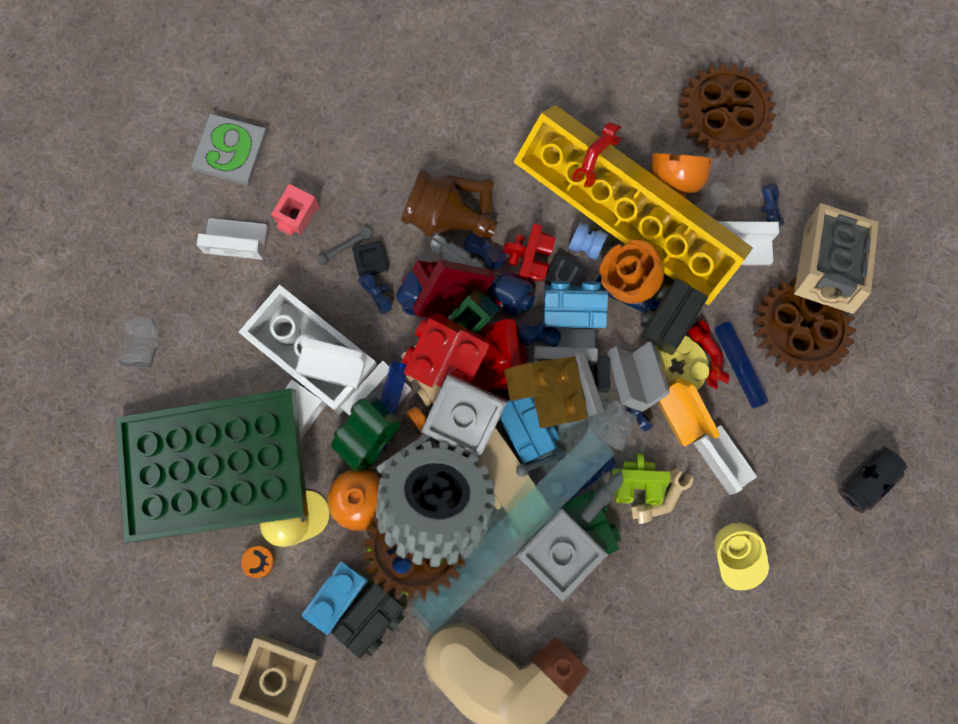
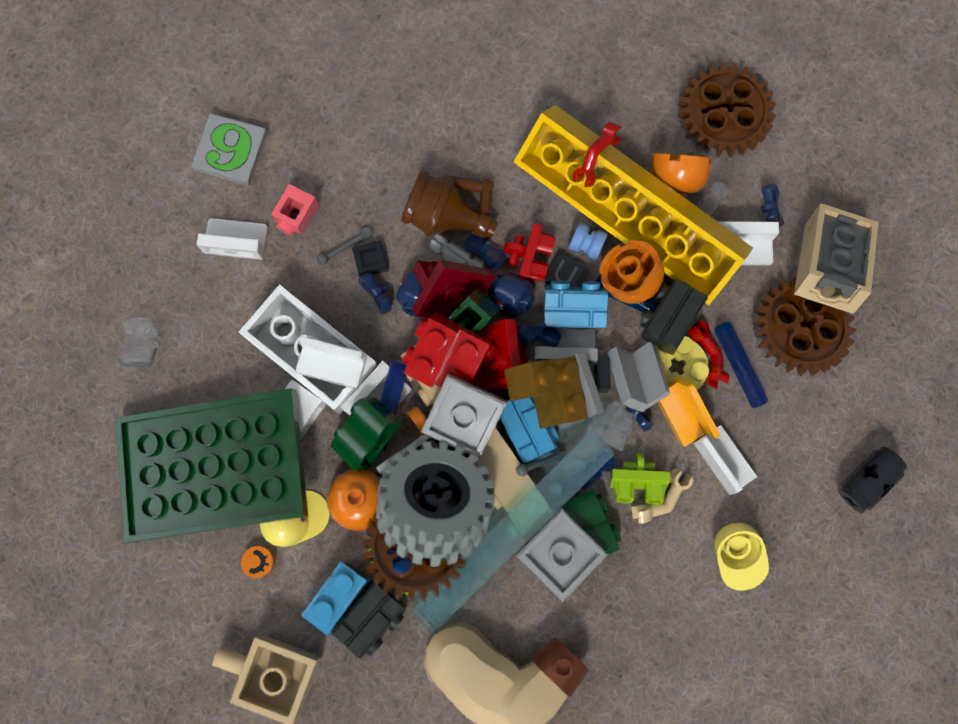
(602, 497): dark grey piece -> none

